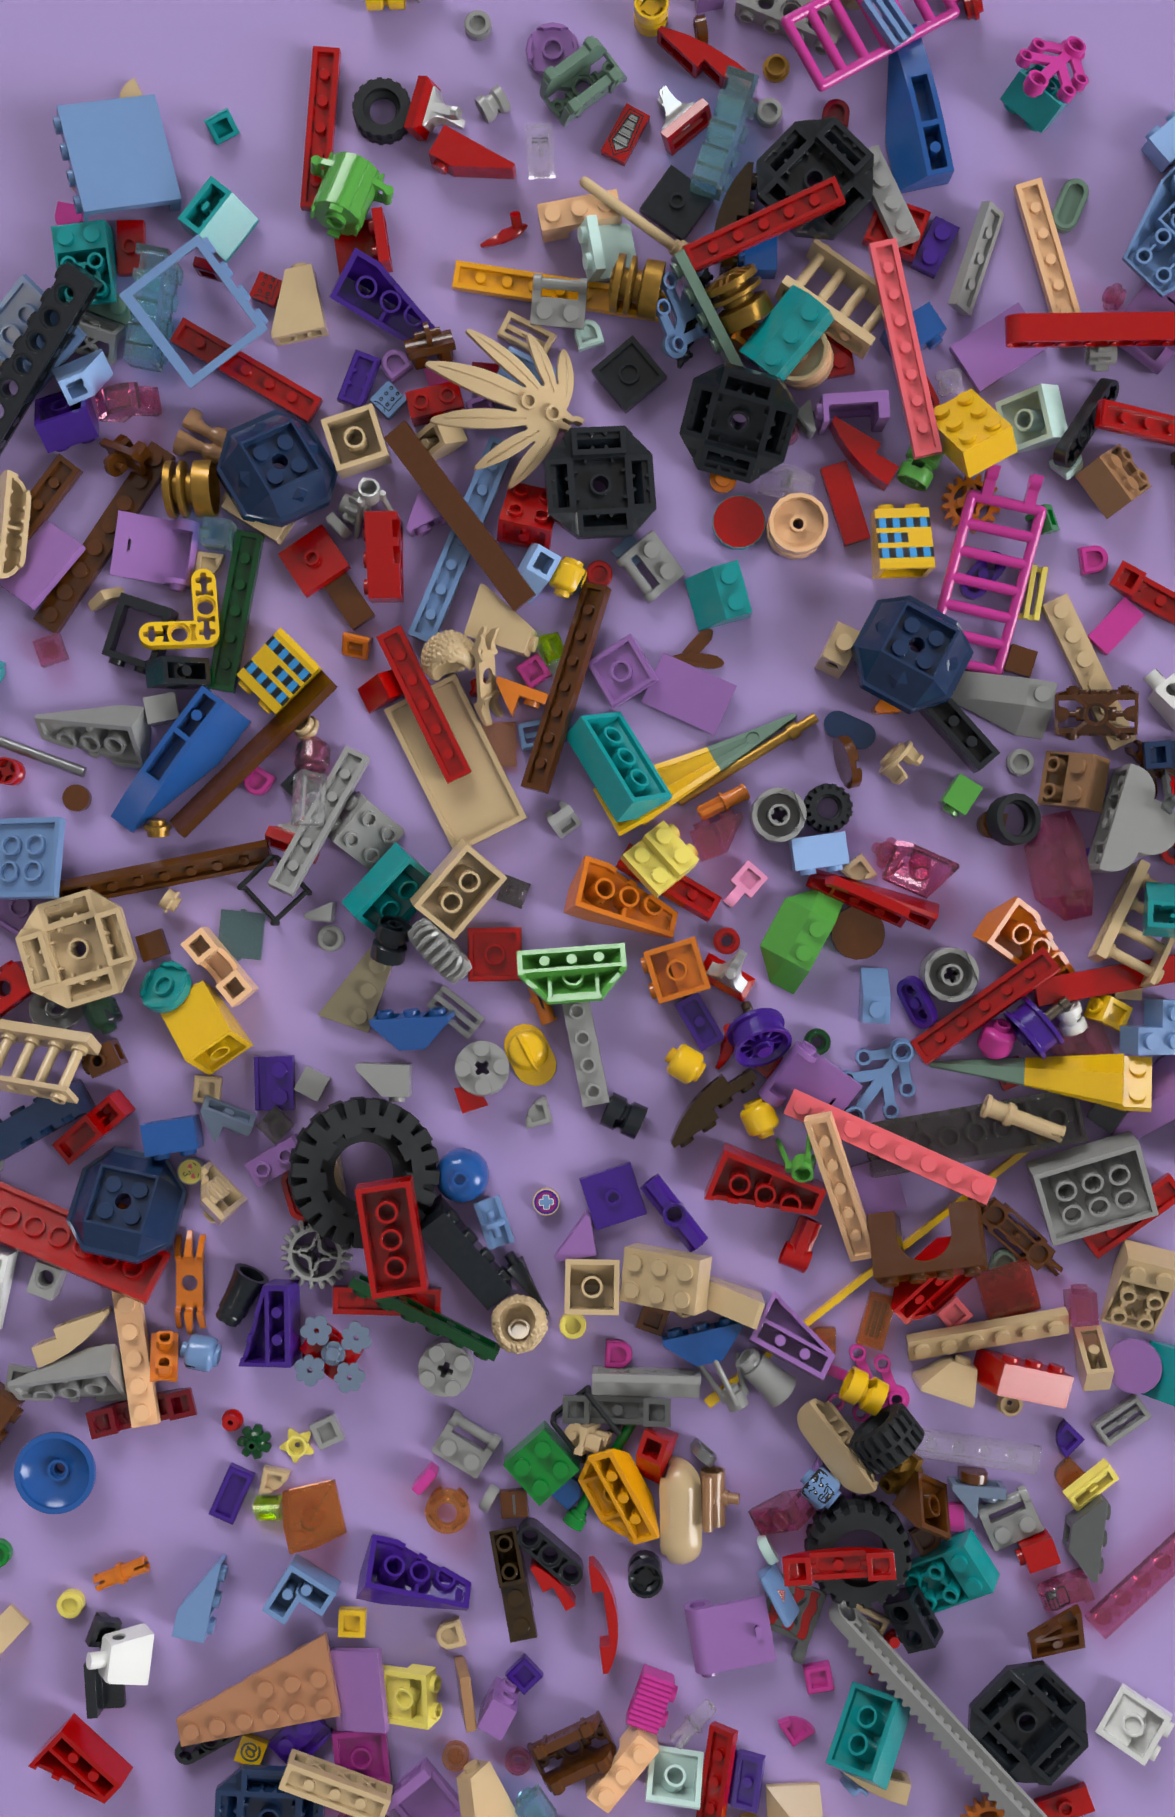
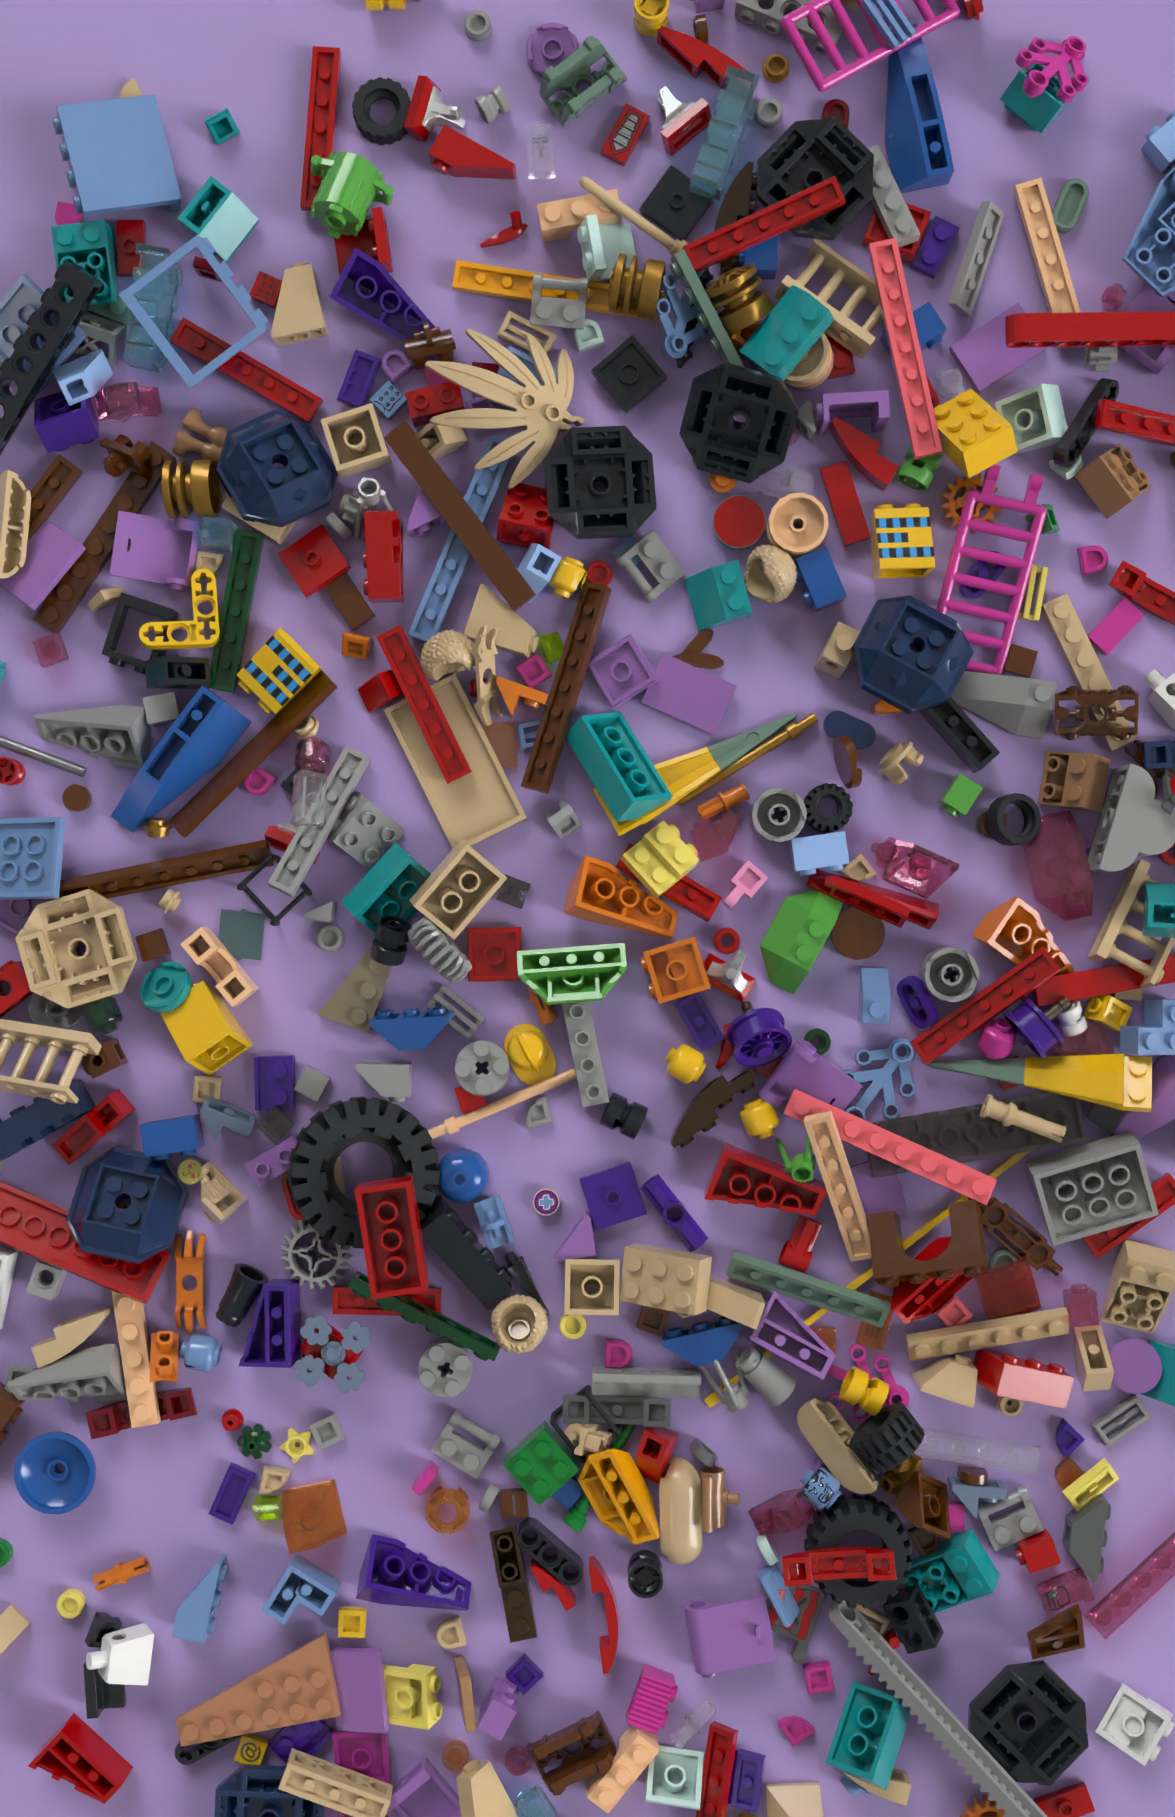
(454, 1124): none -> light nougat bar
(769, 574): none -> tan hair
(808, 1289): none -> sand green plate
(819, 580): none -> blue brick
(1020, 762): light grey tile -> none

